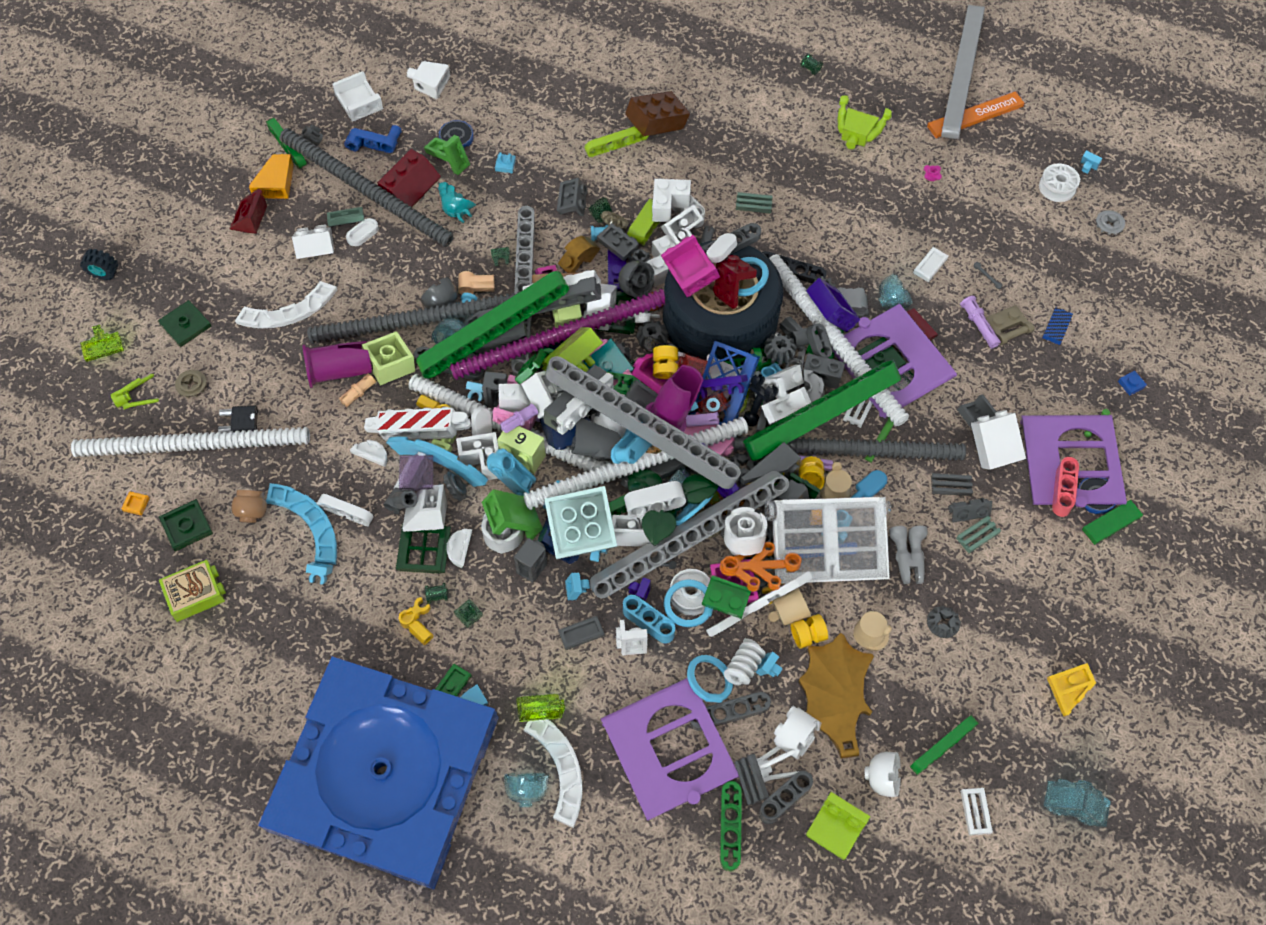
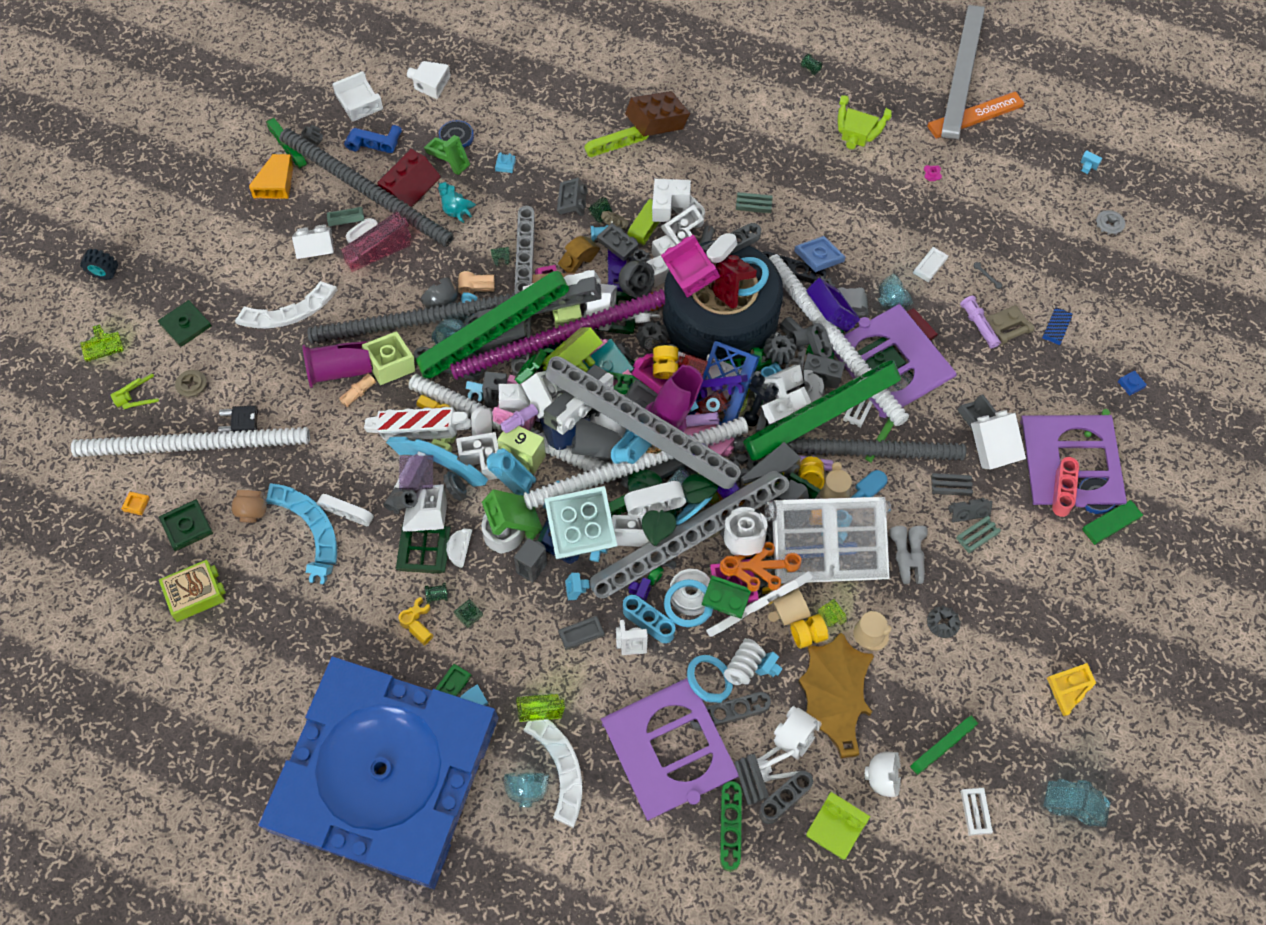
(249, 213): dark red slope -> none
(371, 451): white tile -> none
(378, 242): none -> clear pink slope
(655, 575): none -> green tile
(819, 253): none -> medium blue plate
(832, 613): none -> clear neon green bracket
(1059, 182): white wheel -> none

